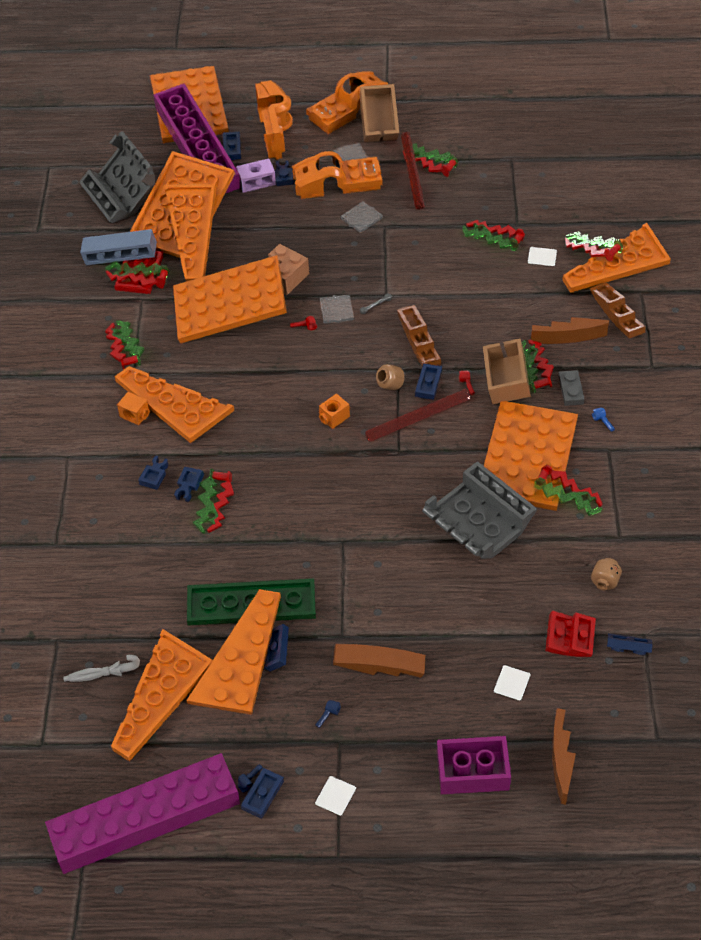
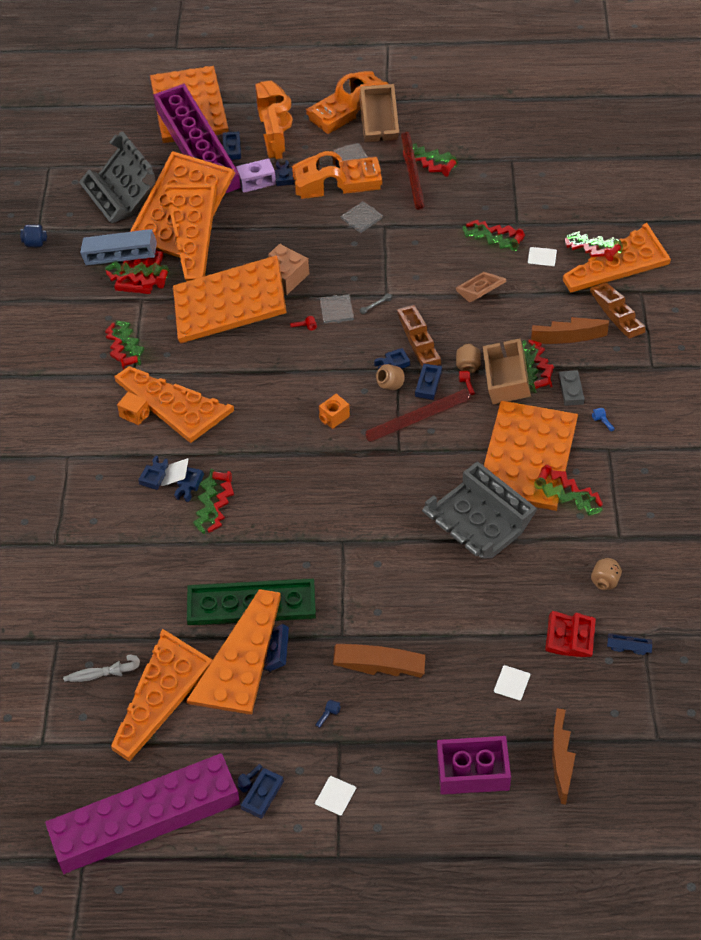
(33, 235): none -> dark blue head
(175, 472): none -> white sticker
(395, 358): none -> dark blue plate
(468, 358): none -> medium nougat head
(479, 286): none -> nougat slope

